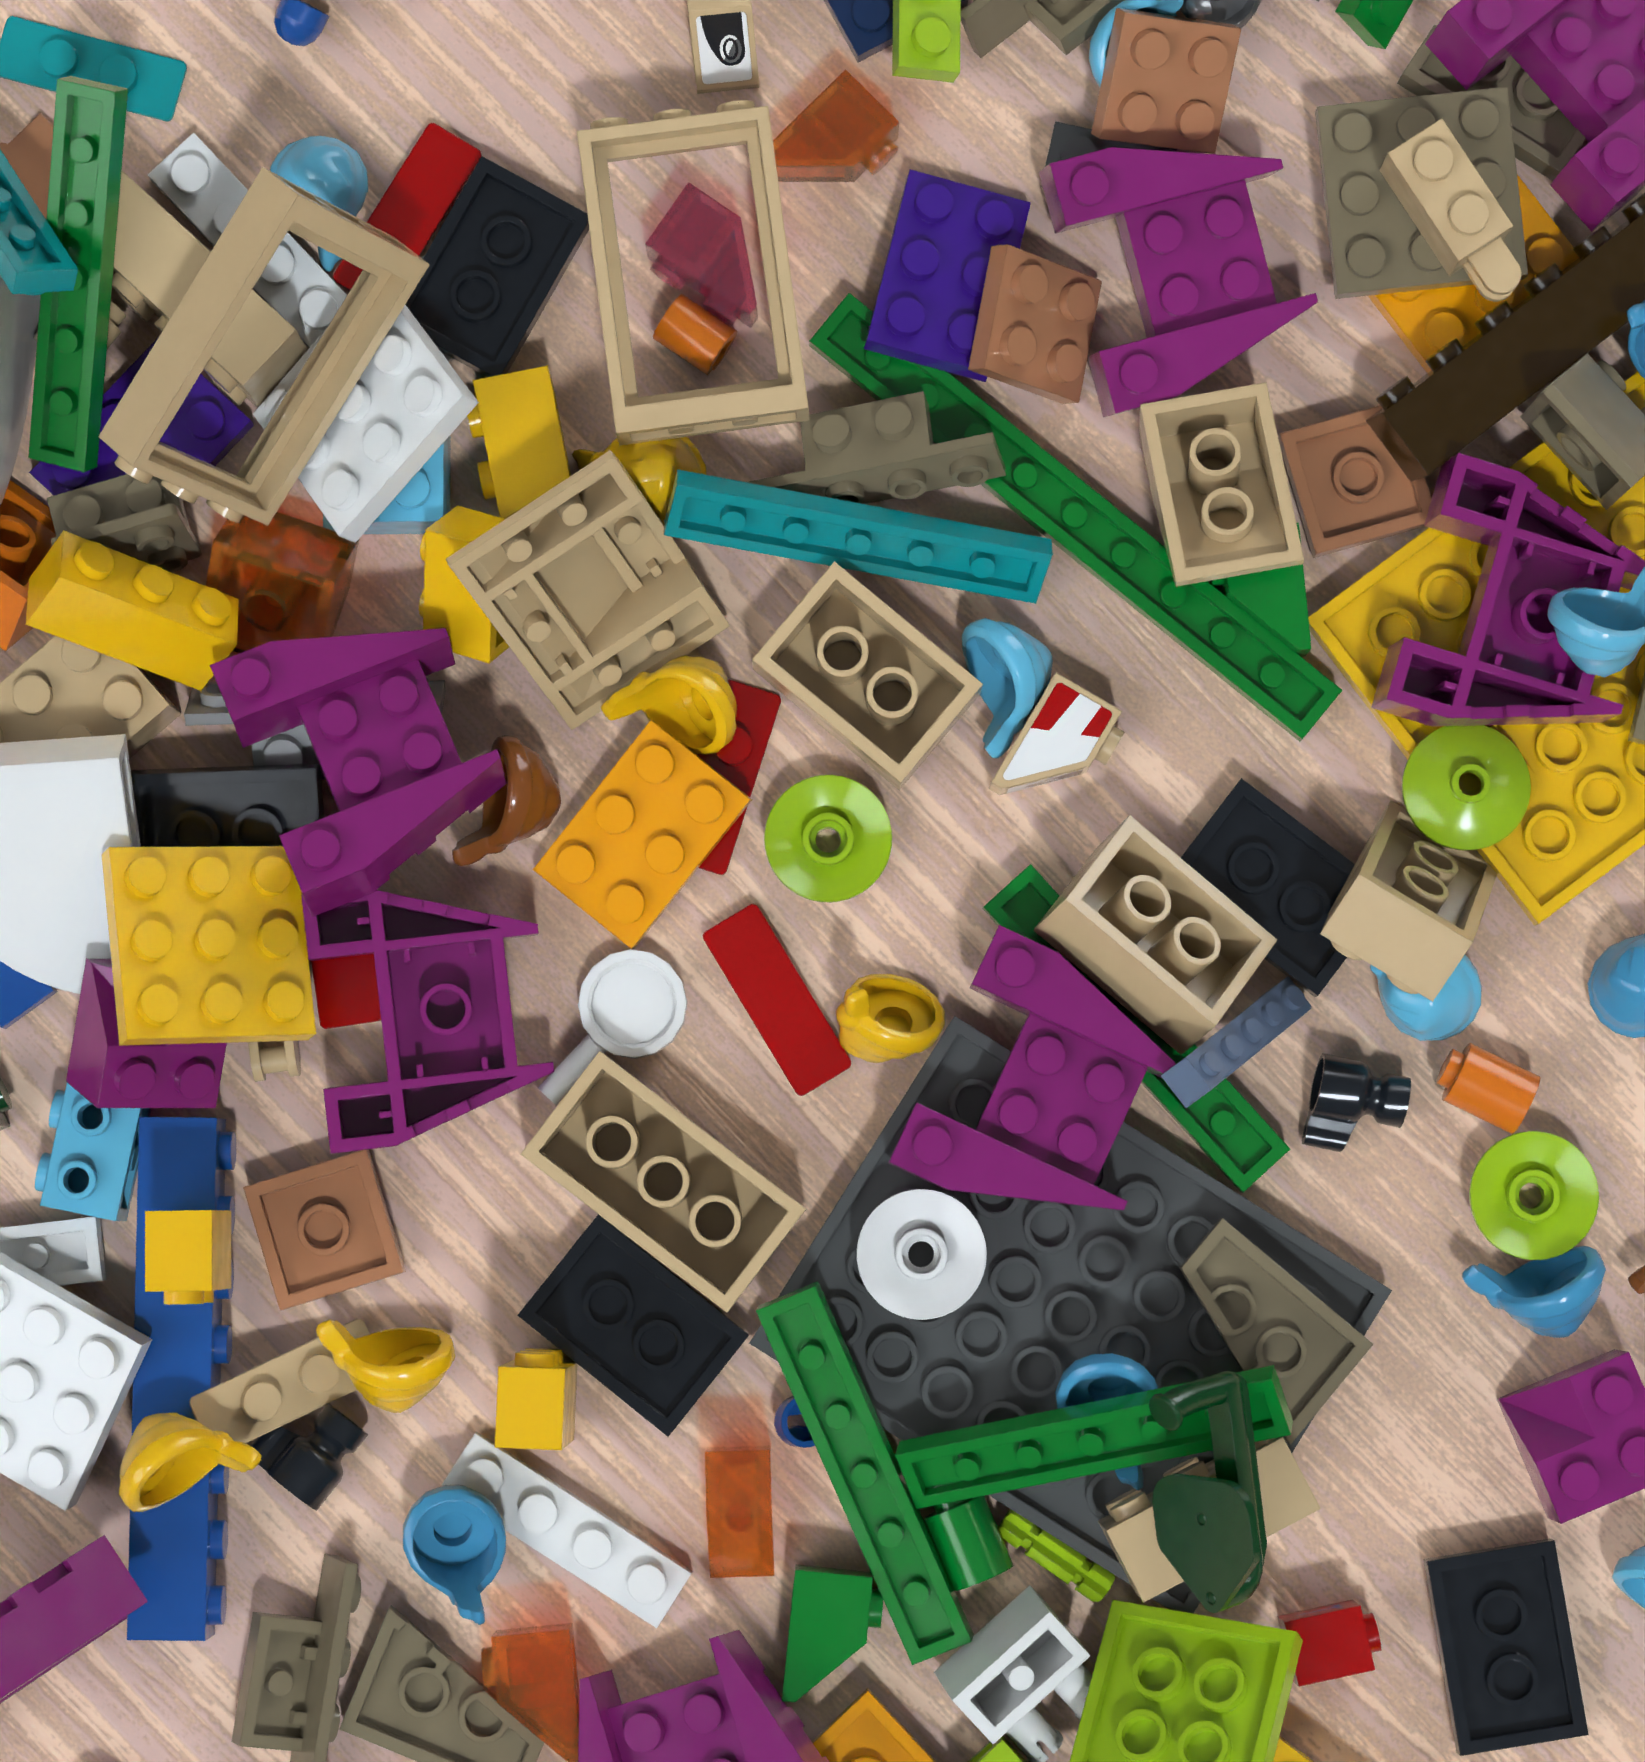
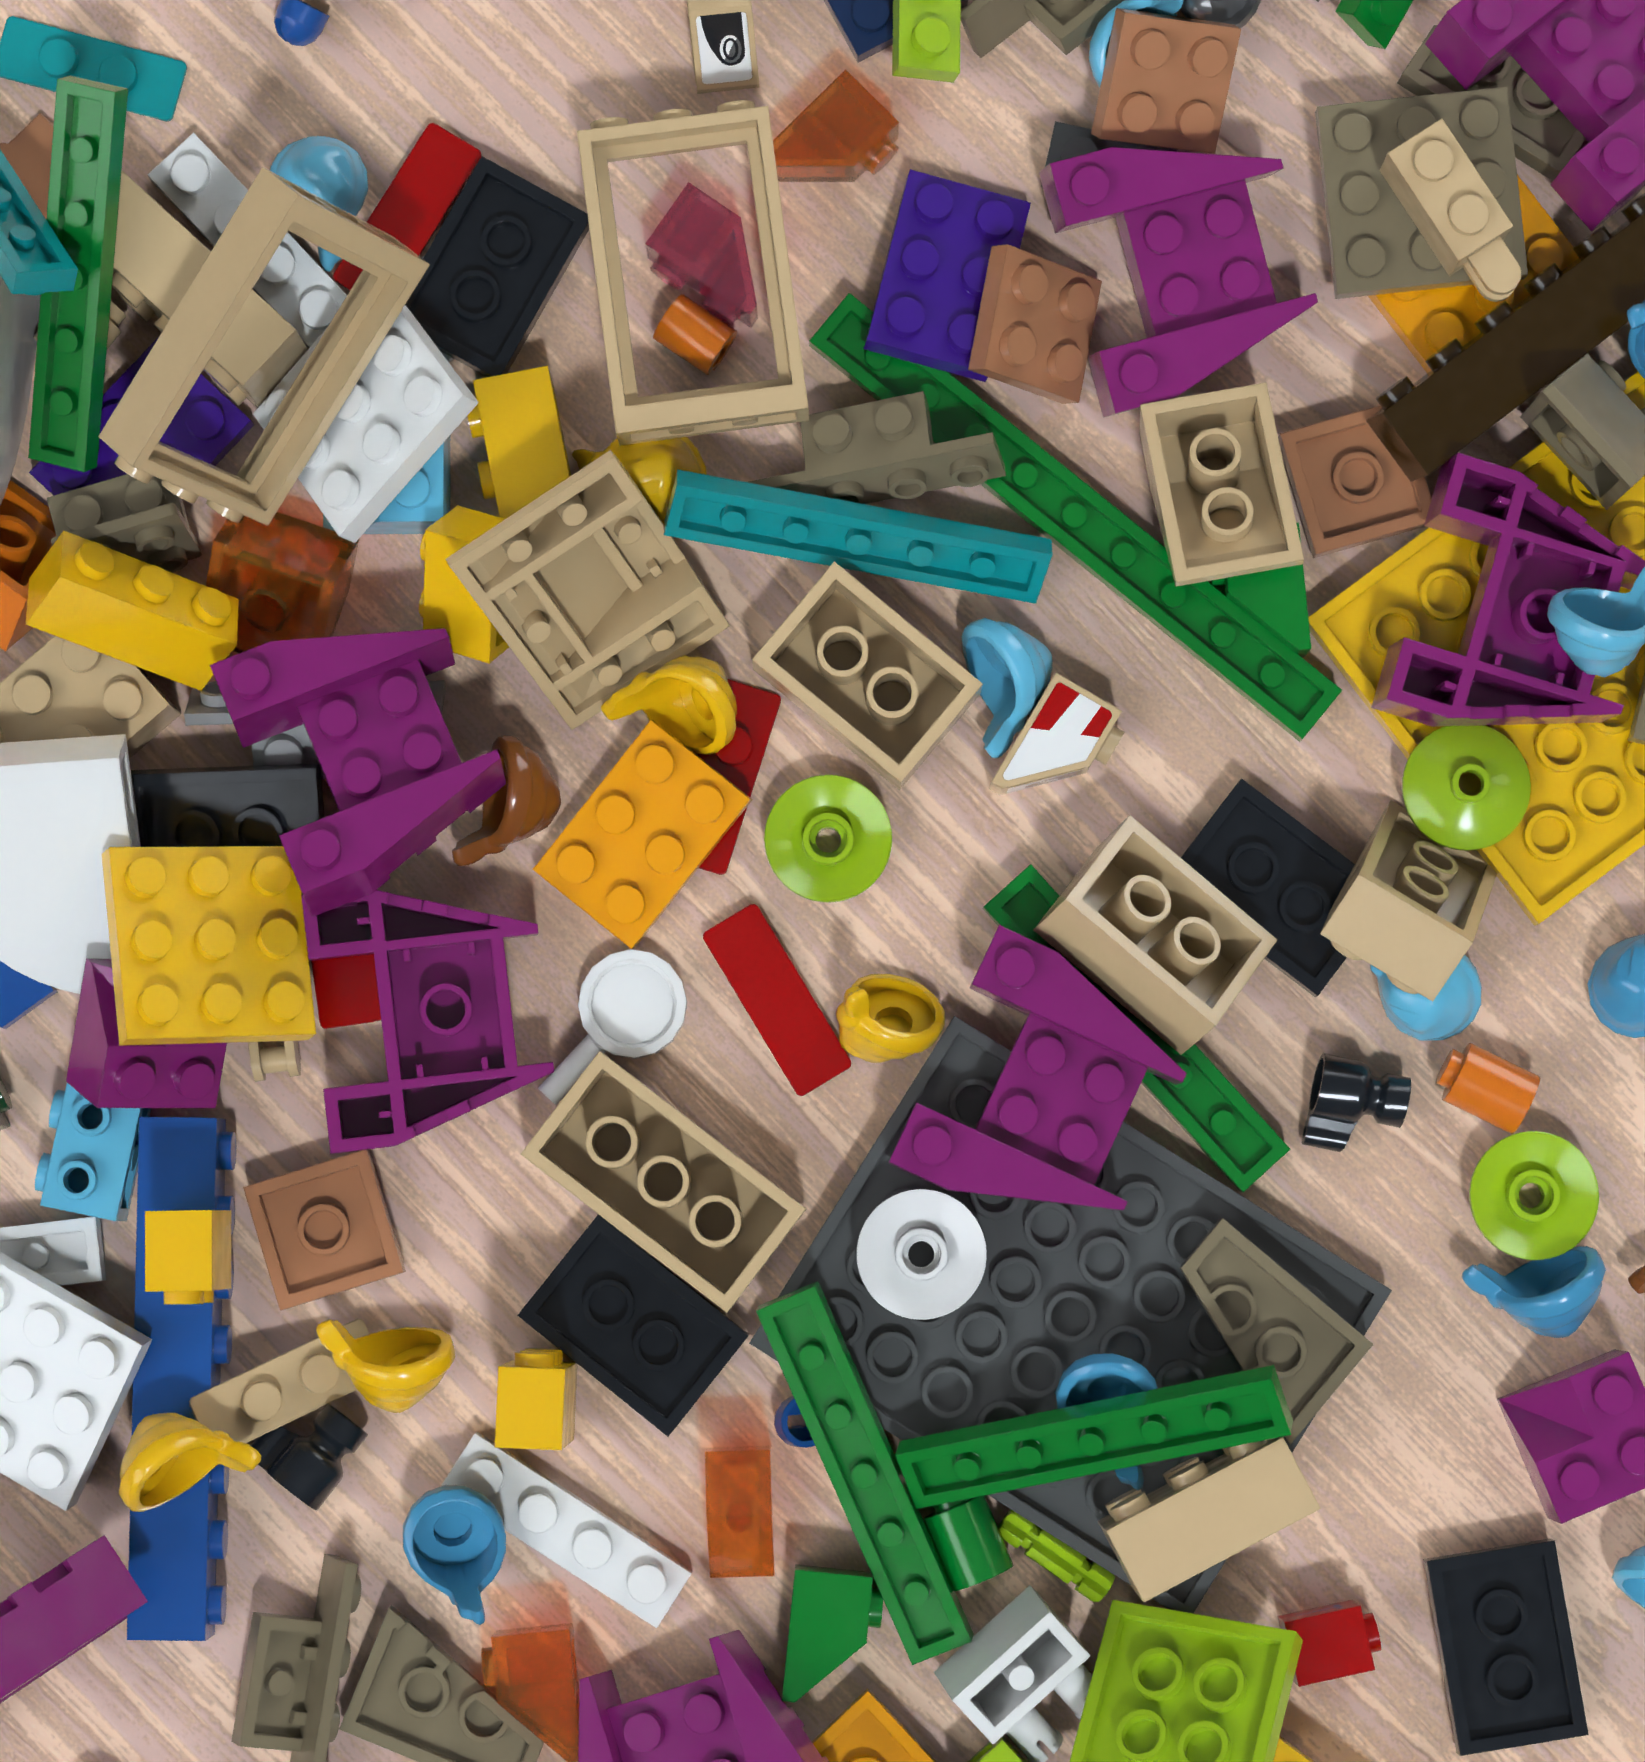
(1206, 1524): dark green piece -> none
(1236, 1042): sand blue piece -> none

